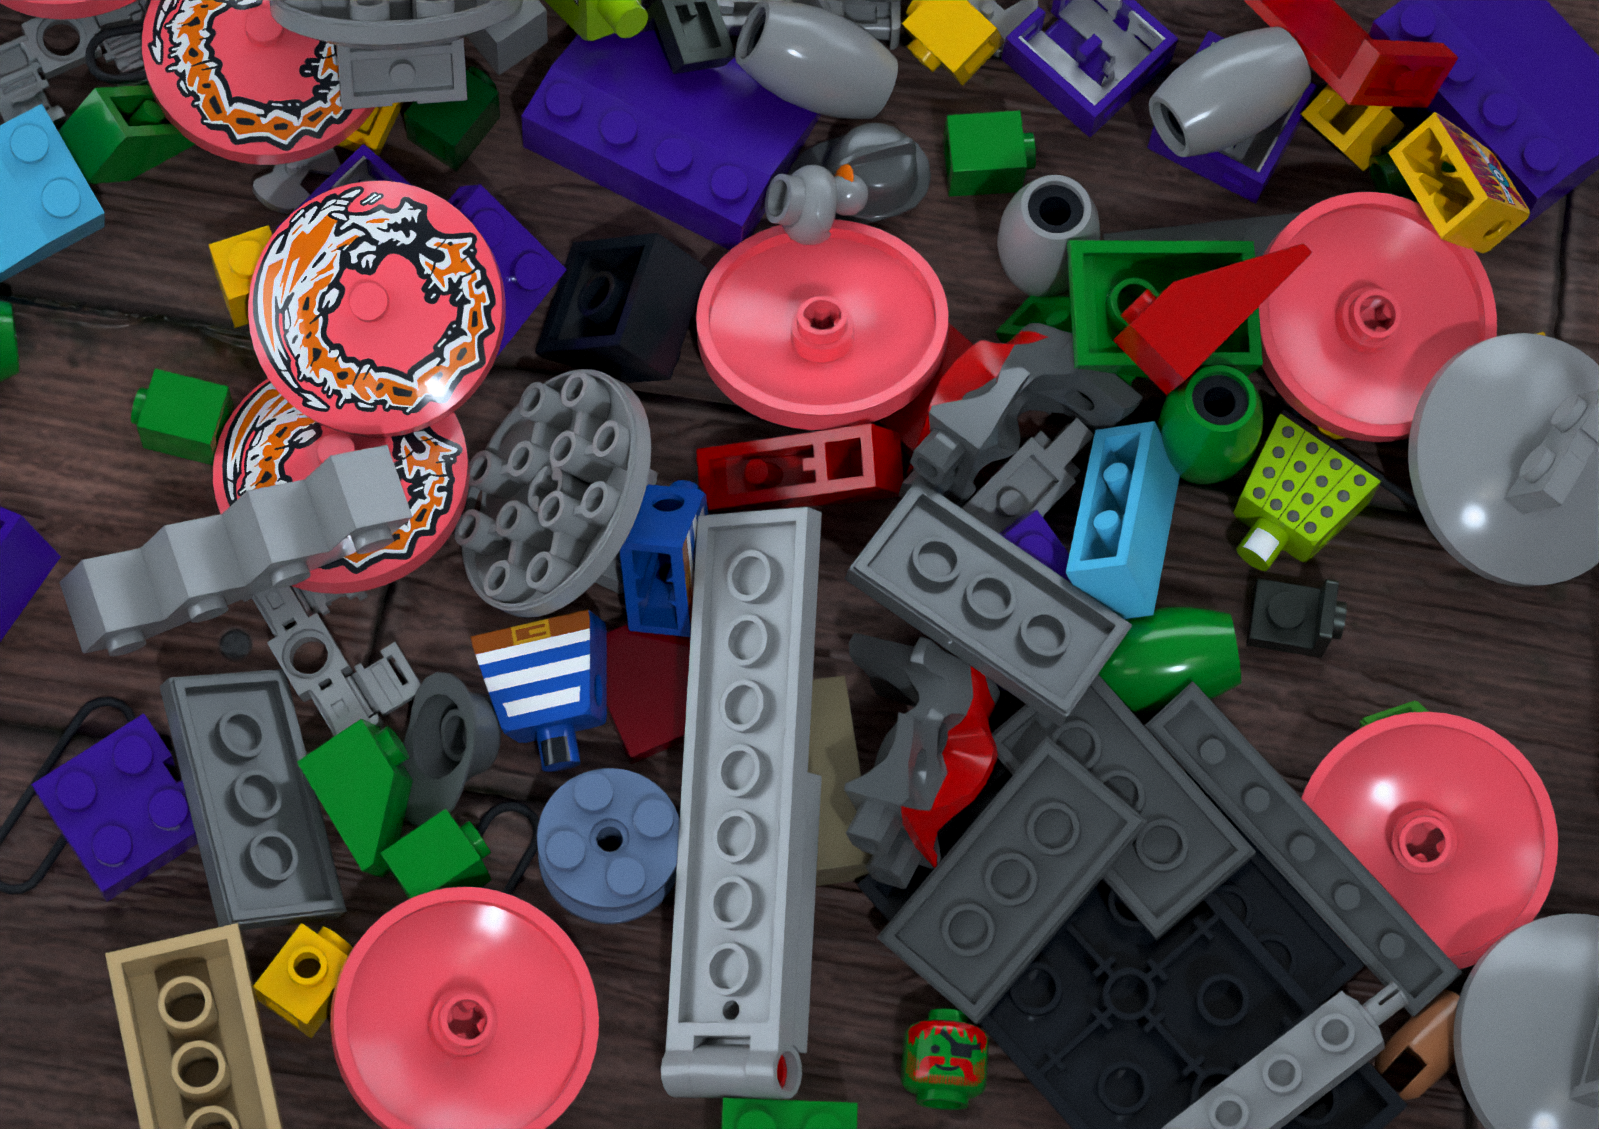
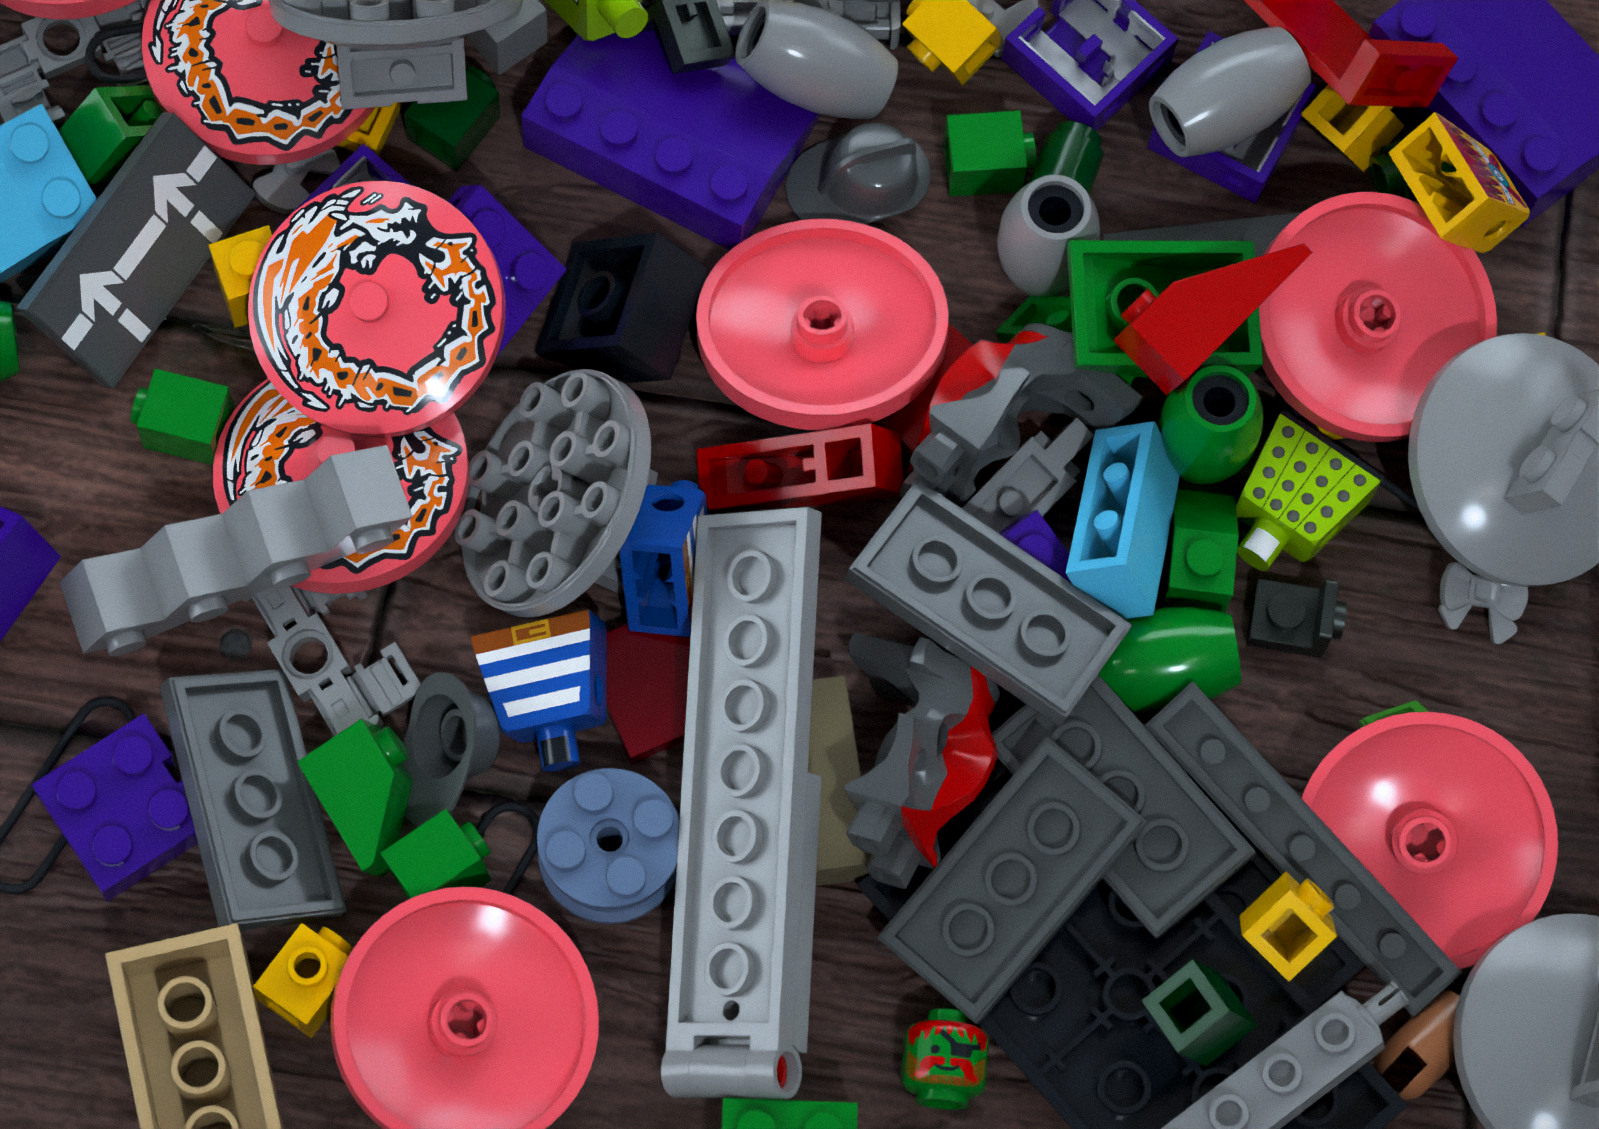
(136, 250): none -> dark grey tile
(811, 198): light grey animal -> none
(1071, 152): none -> dark green brick
(1199, 1012): none -> dark green brick
(1201, 552): none -> green slope
(1289, 924): none -> yellow brick
(1463, 590): none -> light grey piece

